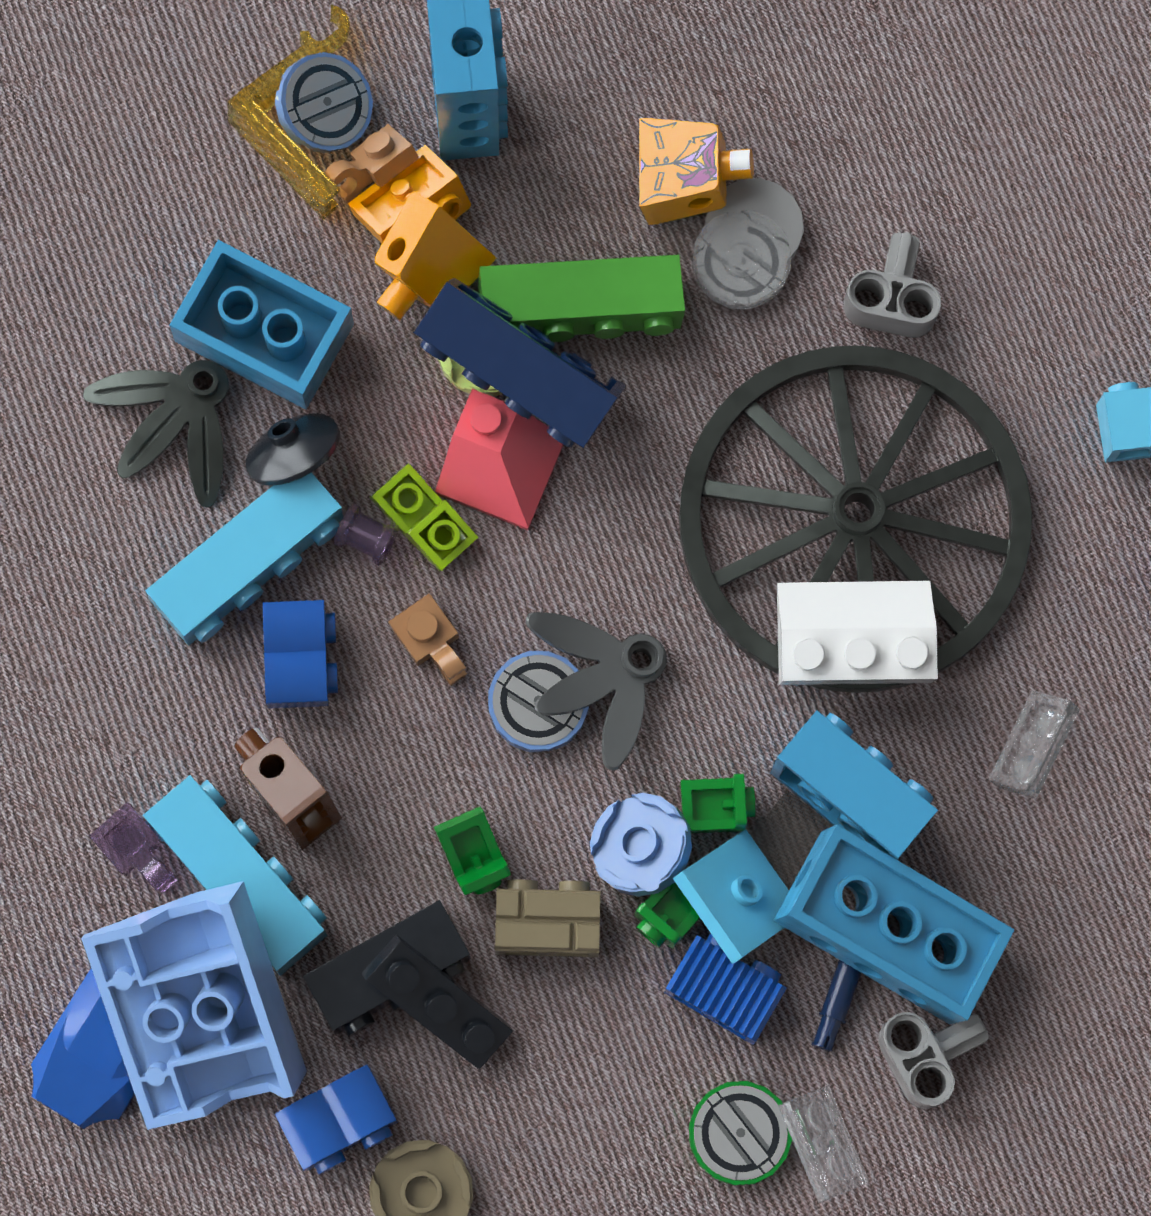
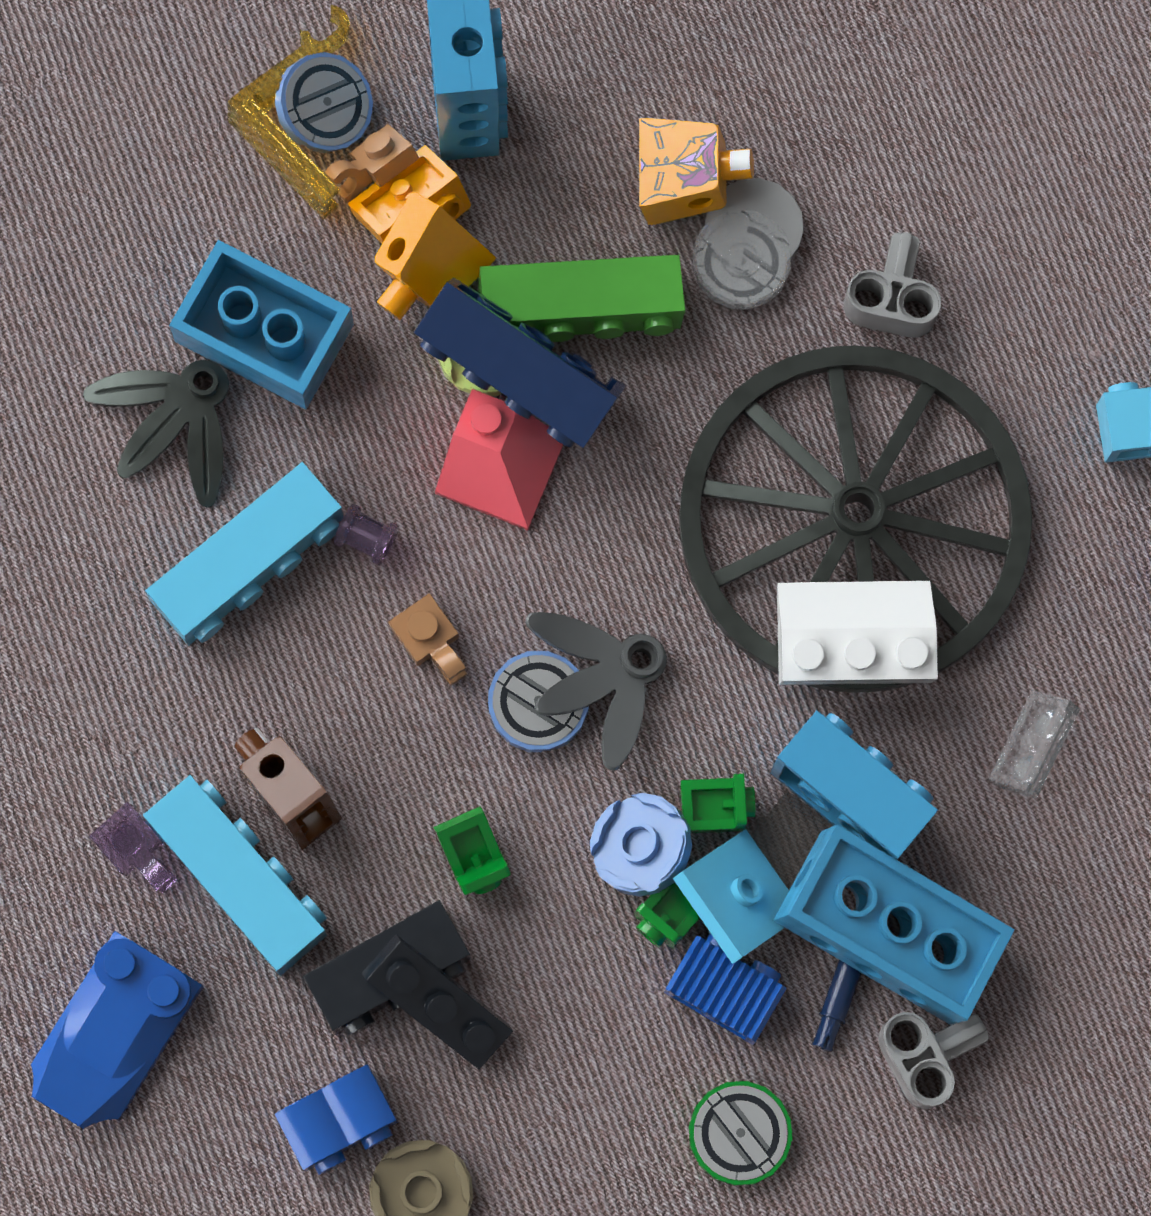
(195, 1006): light blue piece -> none
(292, 449): black dish -> none
(297, 654): blue brick -> none
(424, 517): lime slope -> none
(547, 920): dark tan brick -> none
(823, 1143): clear plate -> none

